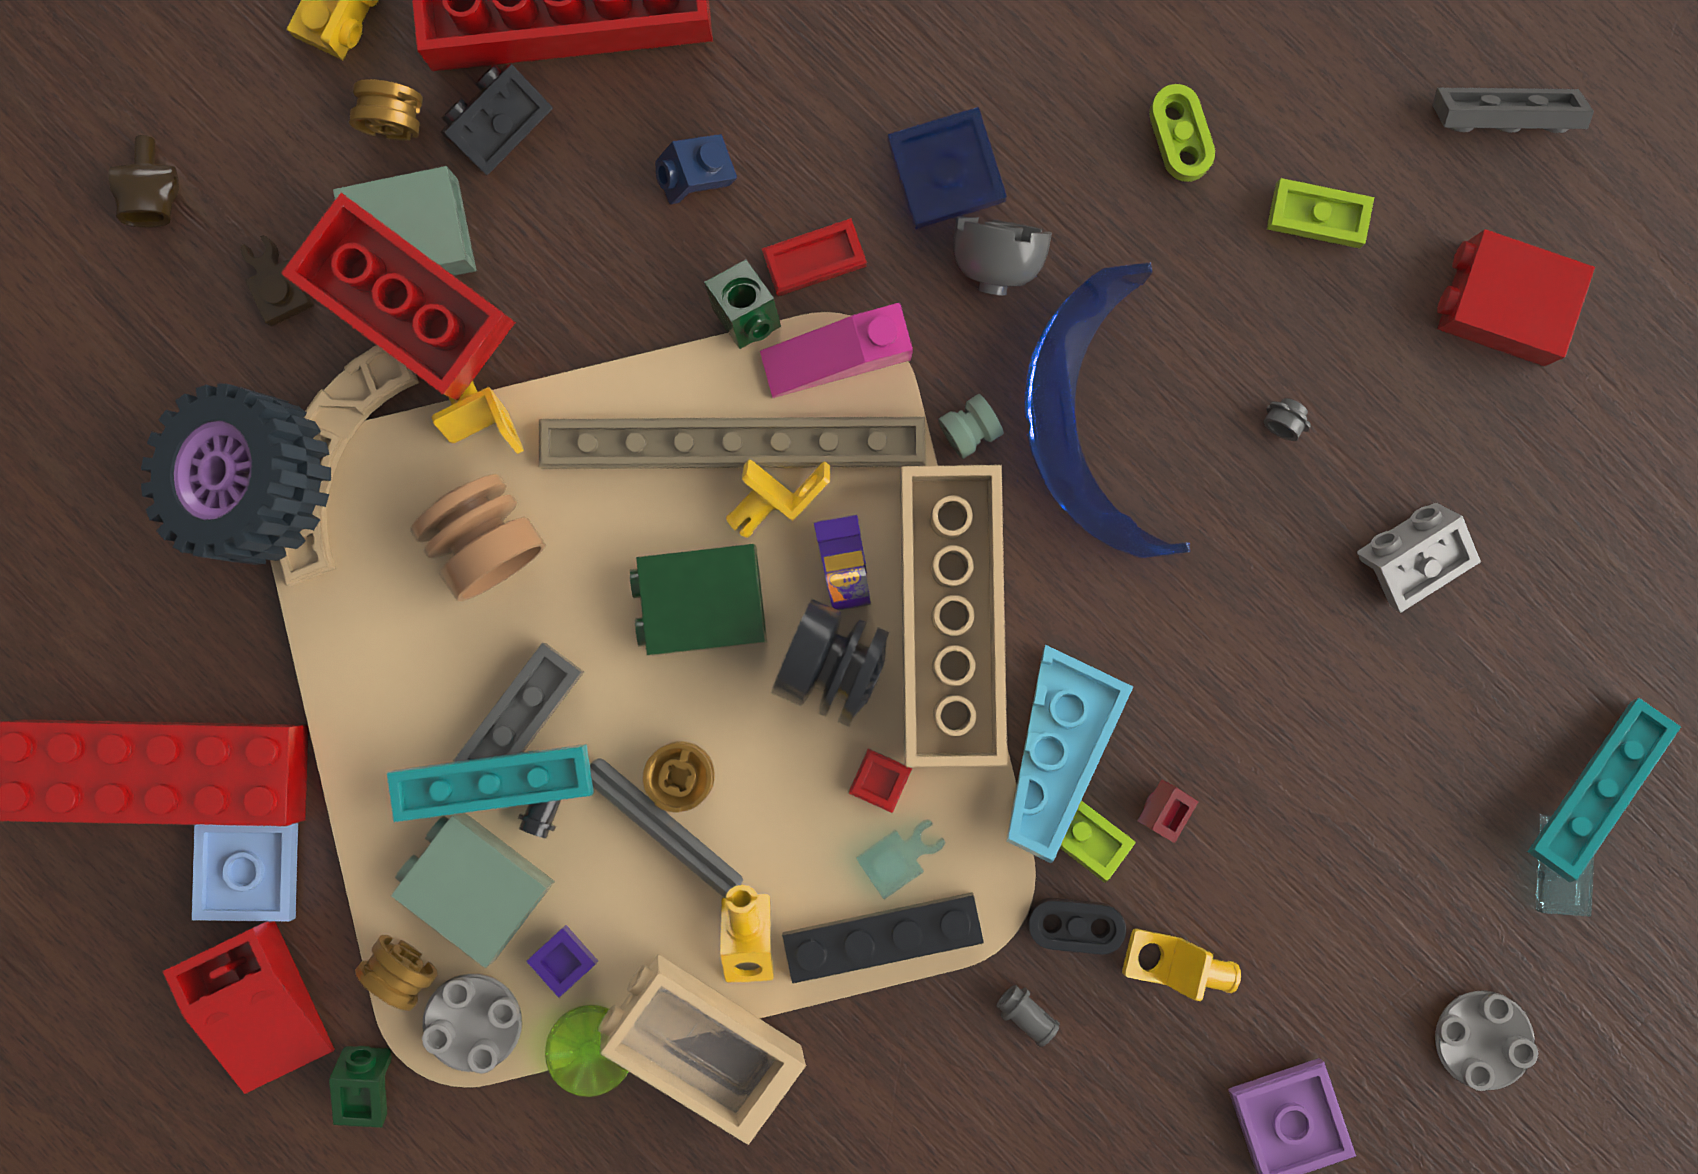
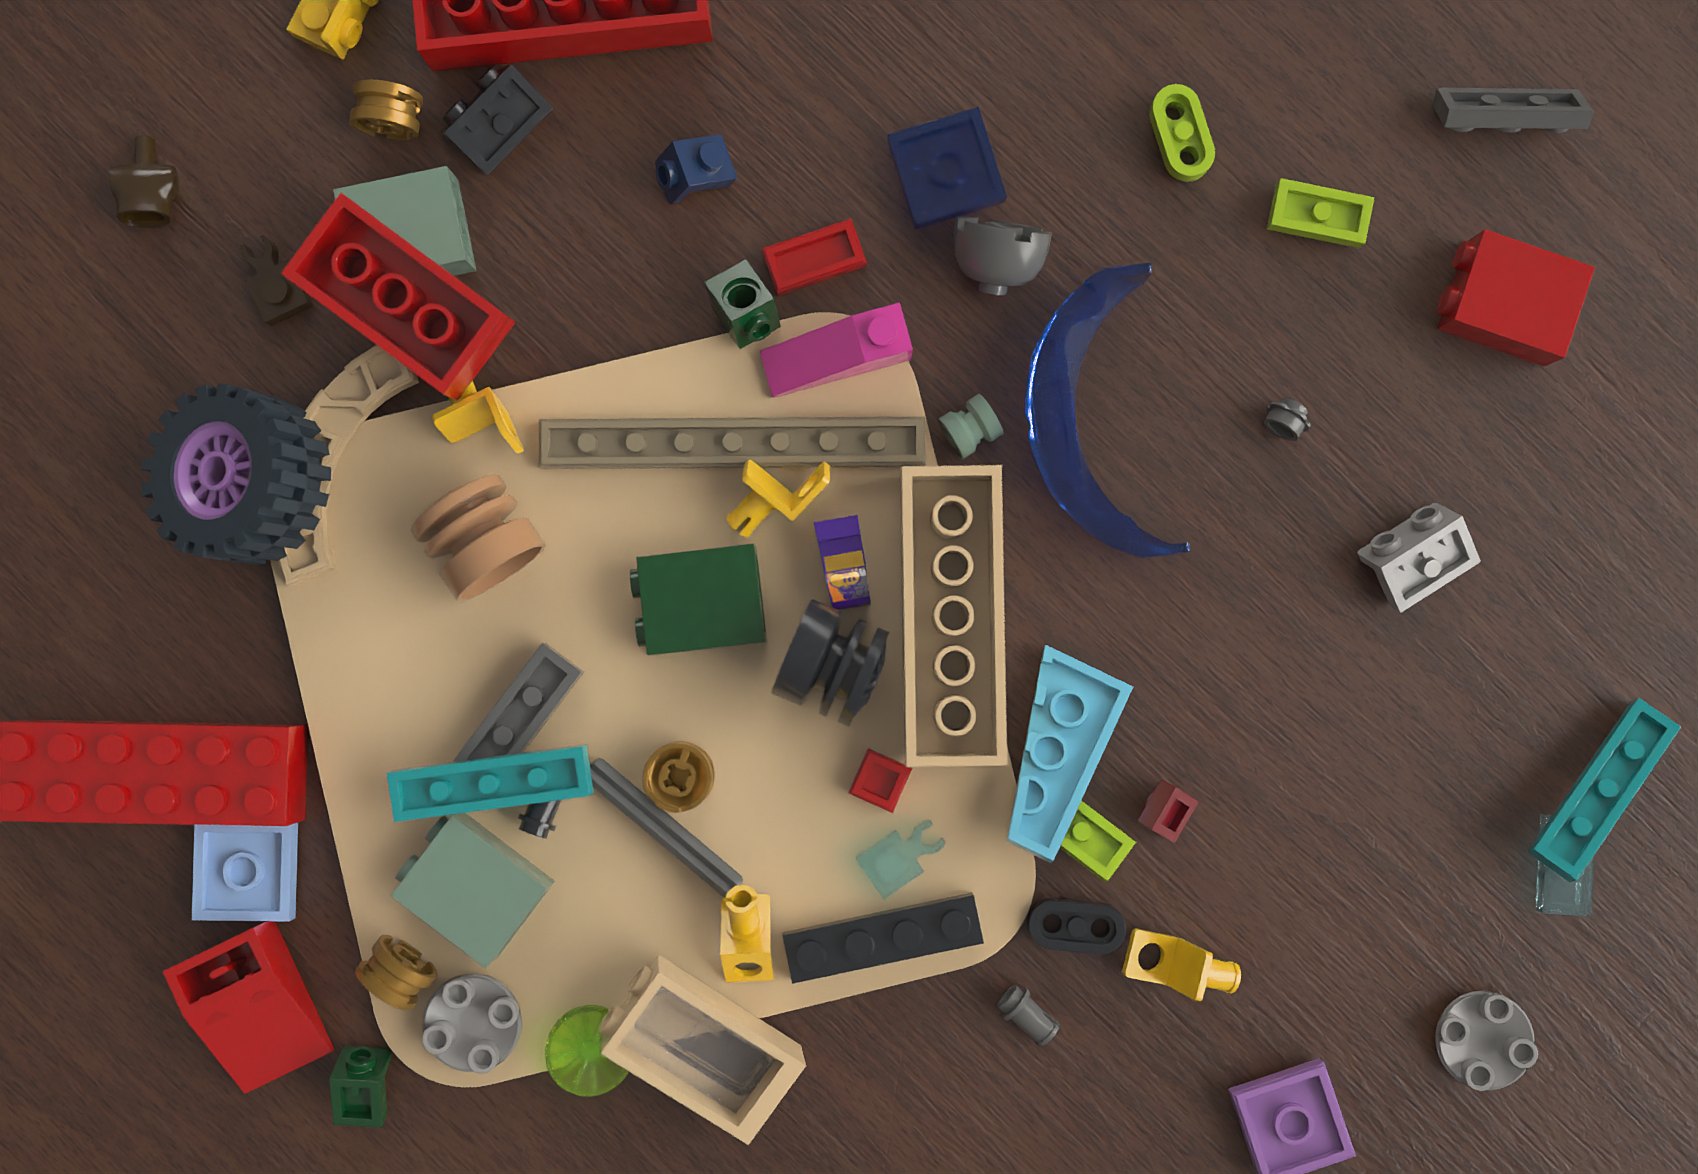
(562, 961): dark purple plate -> none

